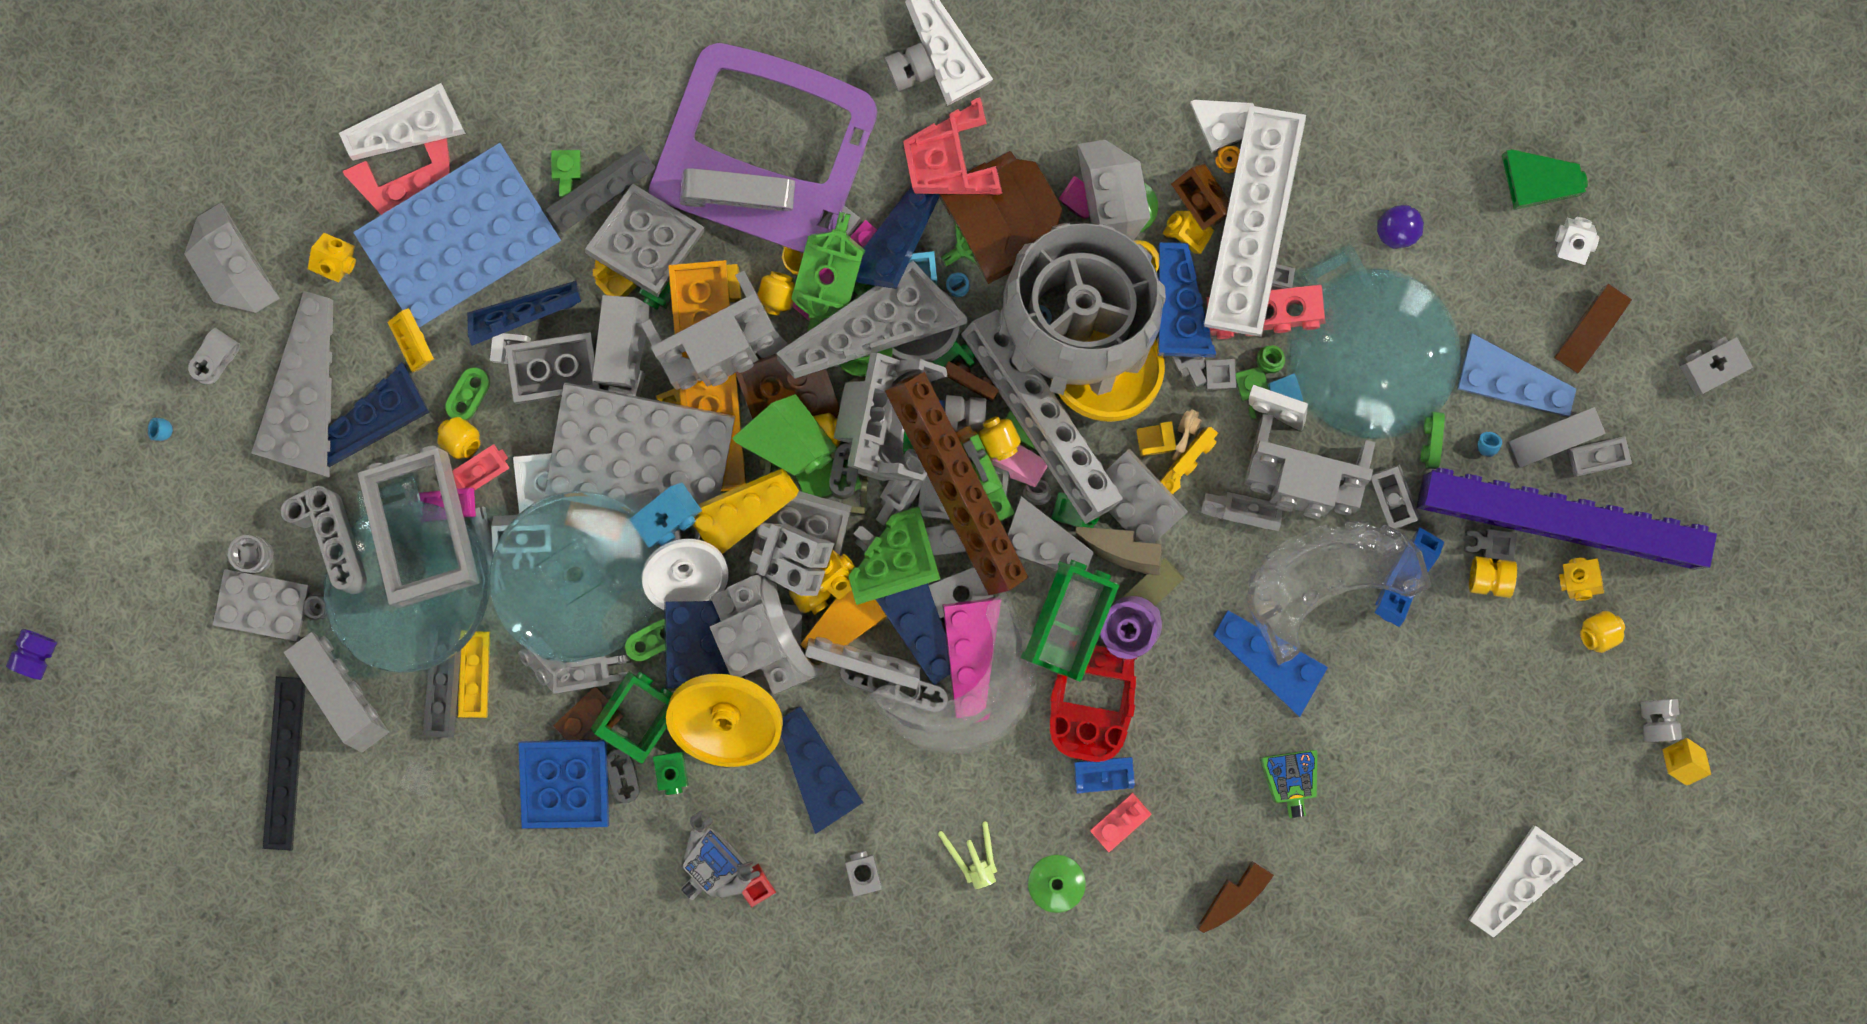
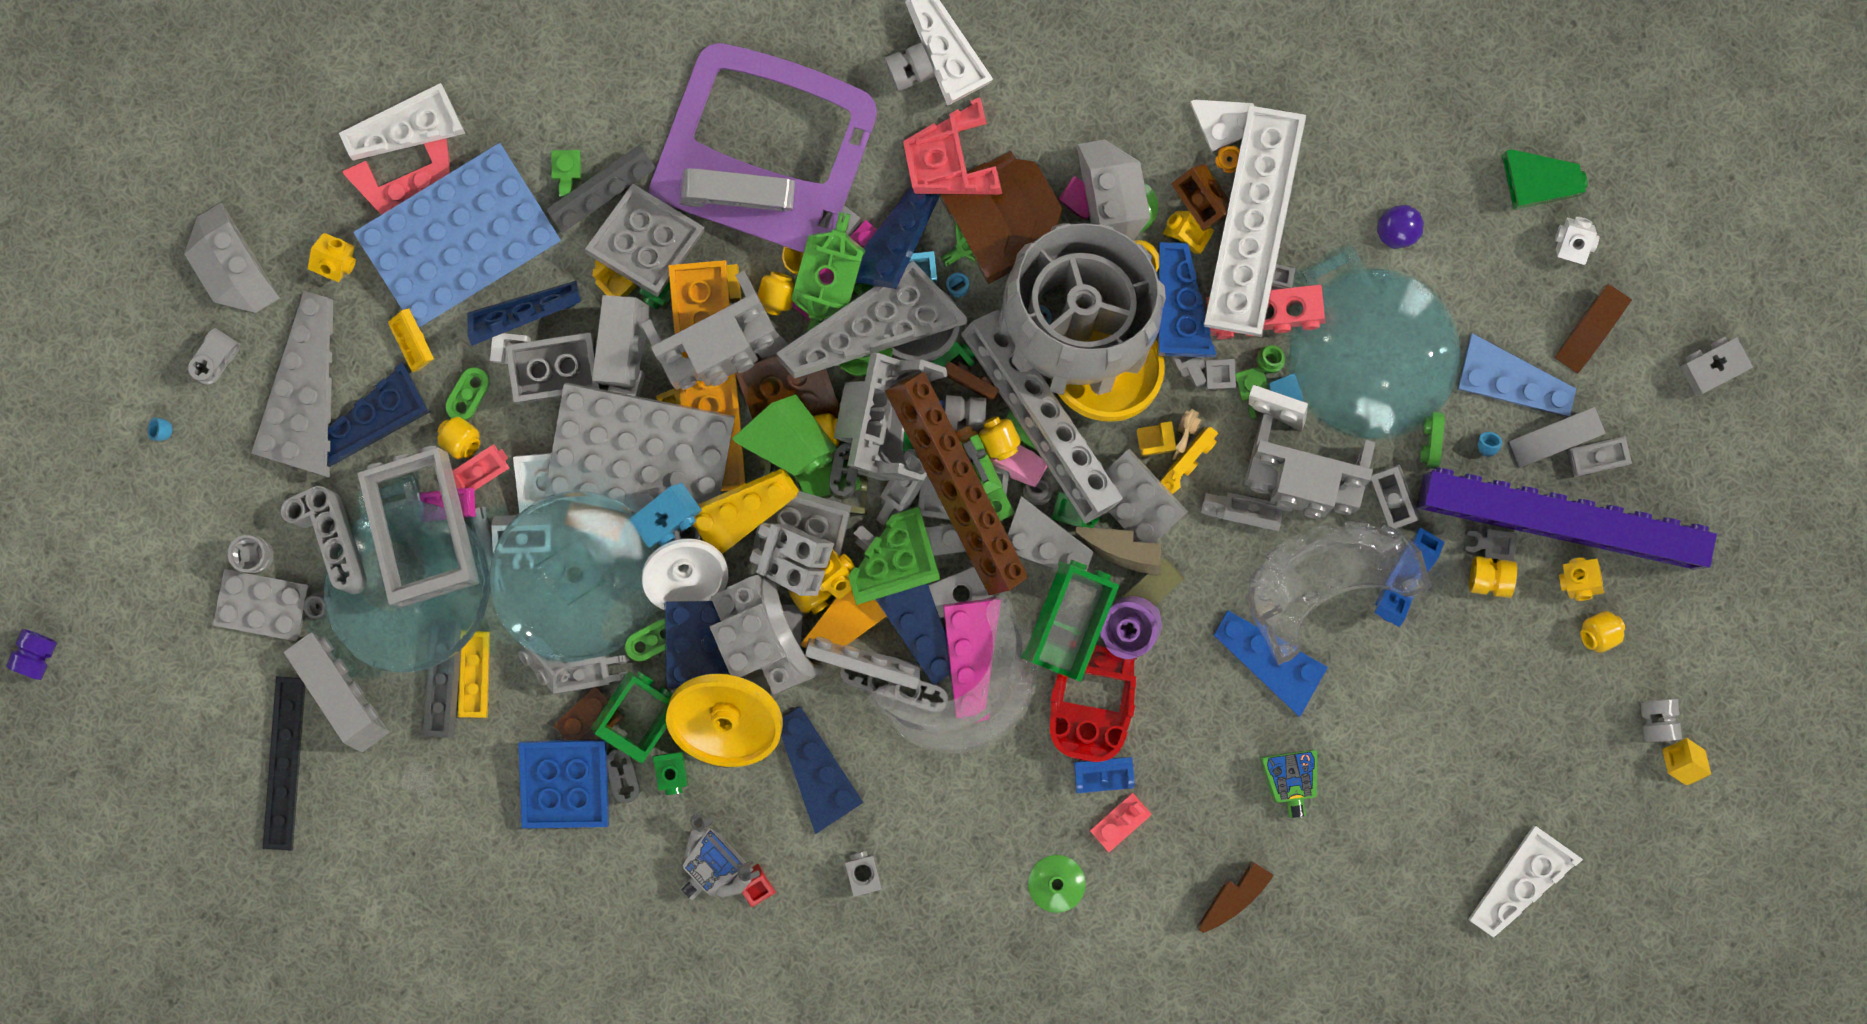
(981, 872): yellowish green plant -> none

